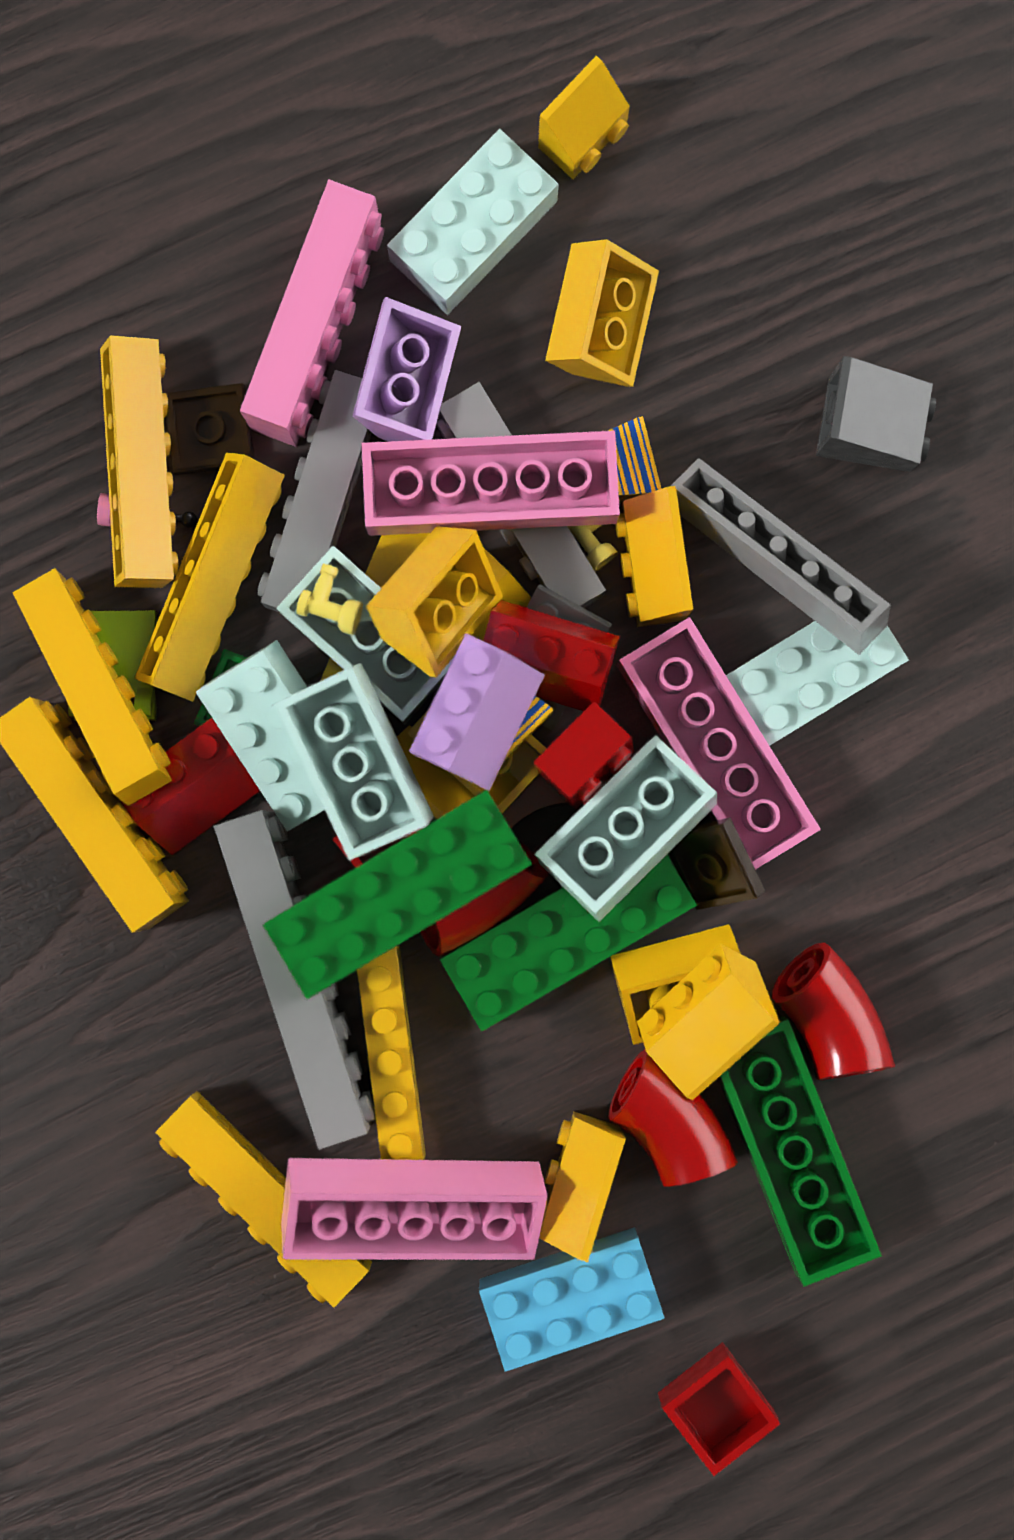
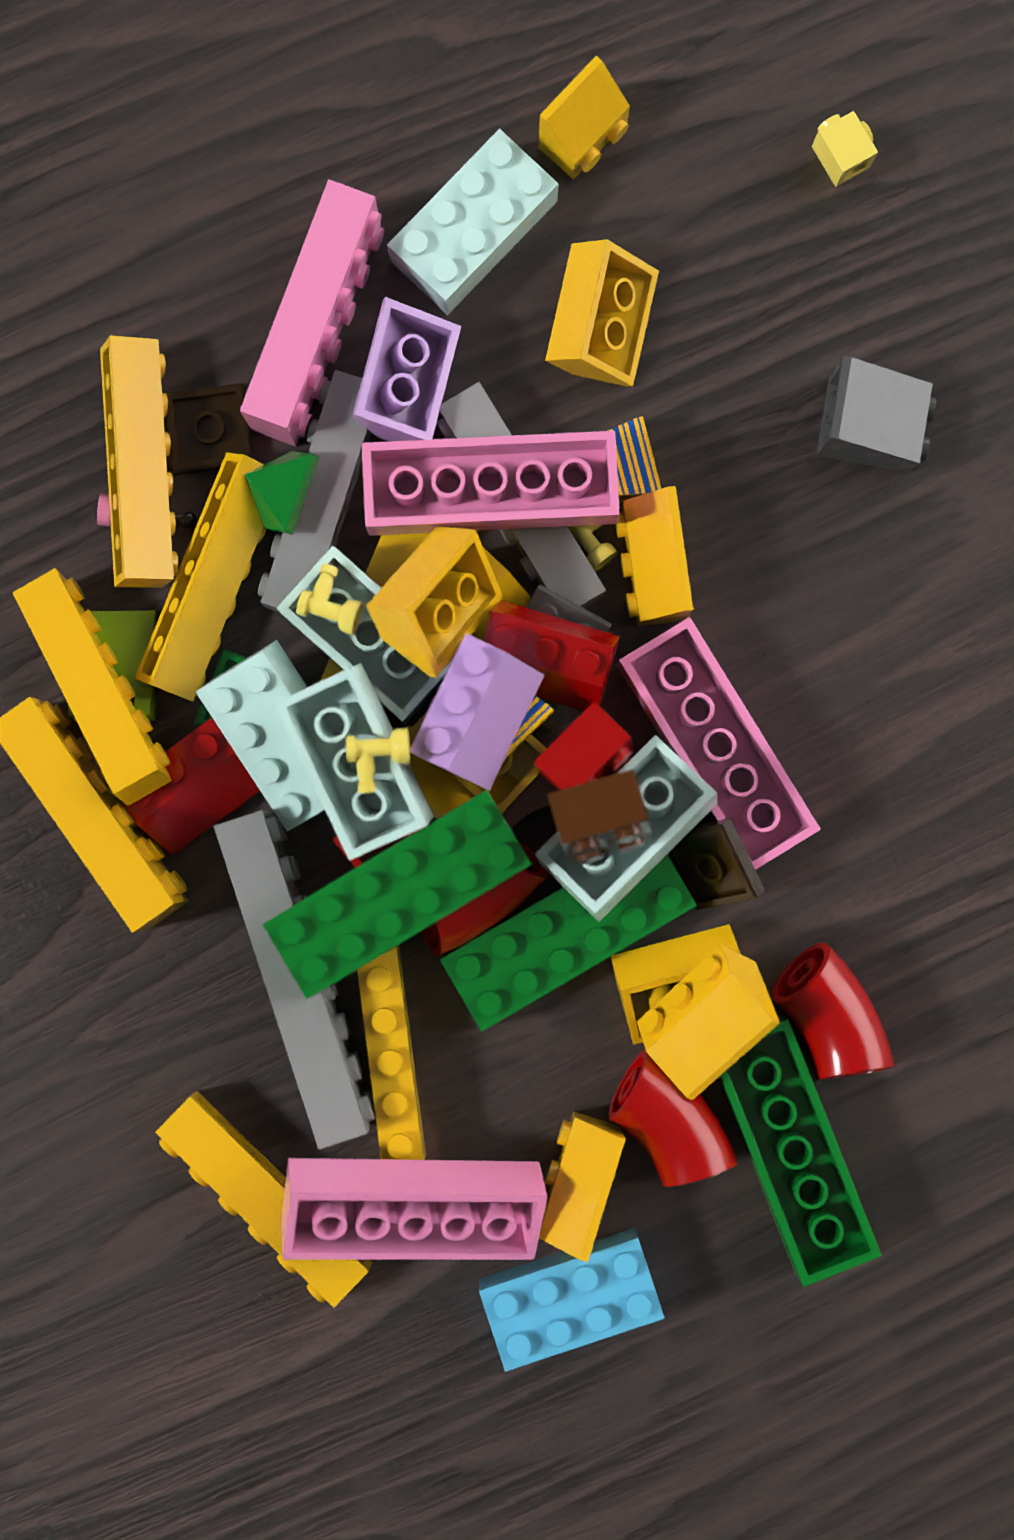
(282, 488): none -> green slope
(364, 750): none -> light yellow piece
(601, 817): none -> reddish brown brick
(718, 1409): red piece -> none
(781, 557): light grey brick -> none
(809, 677): light aqua brick -> none
(844, 147): none -> light yellow brick

